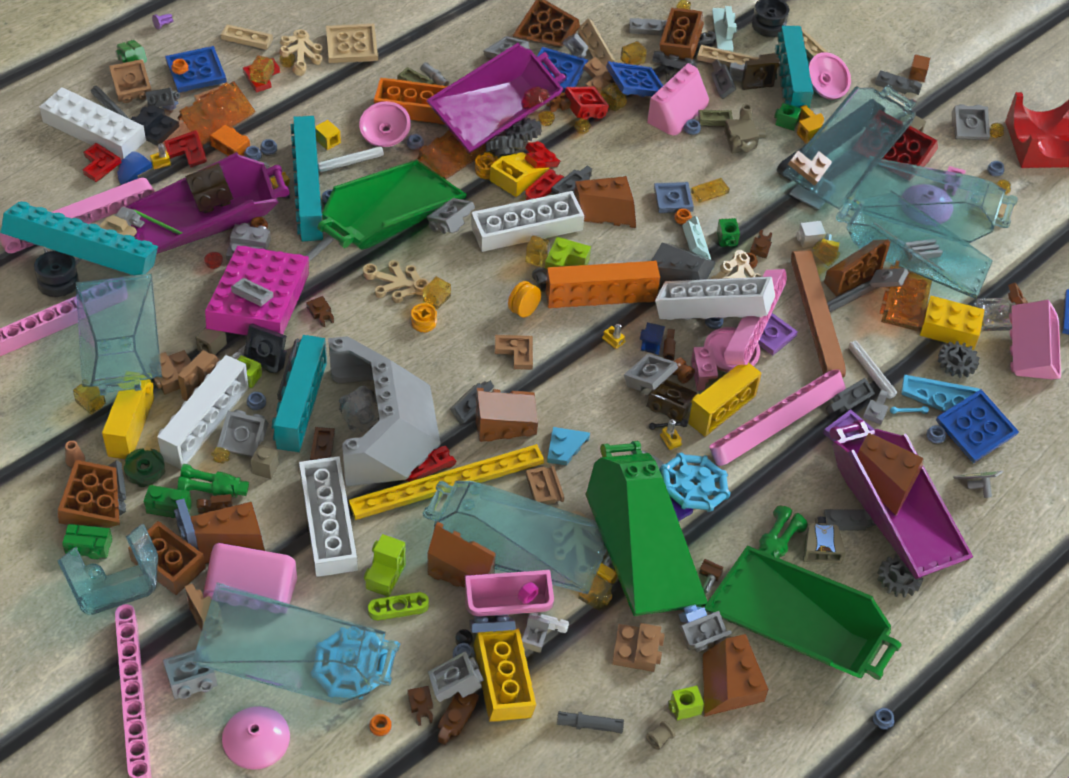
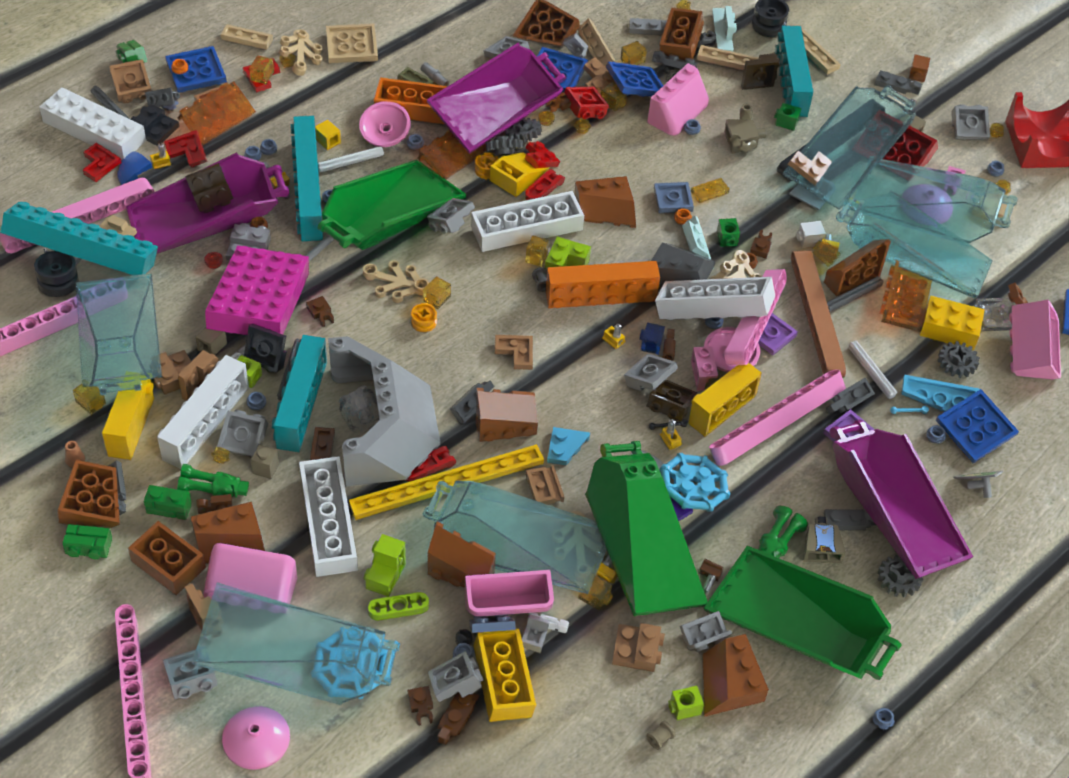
(100, 592): clear light blue windscreen -> none
(130, 216): light grey plate -> none
(146, 476): dark green plate -> none
(158, 21): medium lavender piece -> none
(159, 223): bright green axle -> none
(184, 523): sand blue plate -> none
(229, 141): orange brick -> none
(252, 291): light grey plate -> none
(380, 719): orange plate -> none
(524, 299): light orange head -> none
(527, 592): dark pink tile -> none
(534, 97): clear red piece -> none
(568, 182): dark grey hinge -> none
(590, 722): dark grey pin -> none
(684, 372): dark orange wheel -> none
(692, 613): light blue plate -> none
(714, 117): olive plate -> none
(722, 79): dark grey hinge -> none
(736, 71): light grey tile -> none
(809, 124): light orange brick -> none
(829, 76): bright pink dish -> none
(876, 409): light grey plate -> none
(889, 277): light grey plate -> none
(889, 470): dark orange wedge -> none
(923, 246): light grey tile -> none

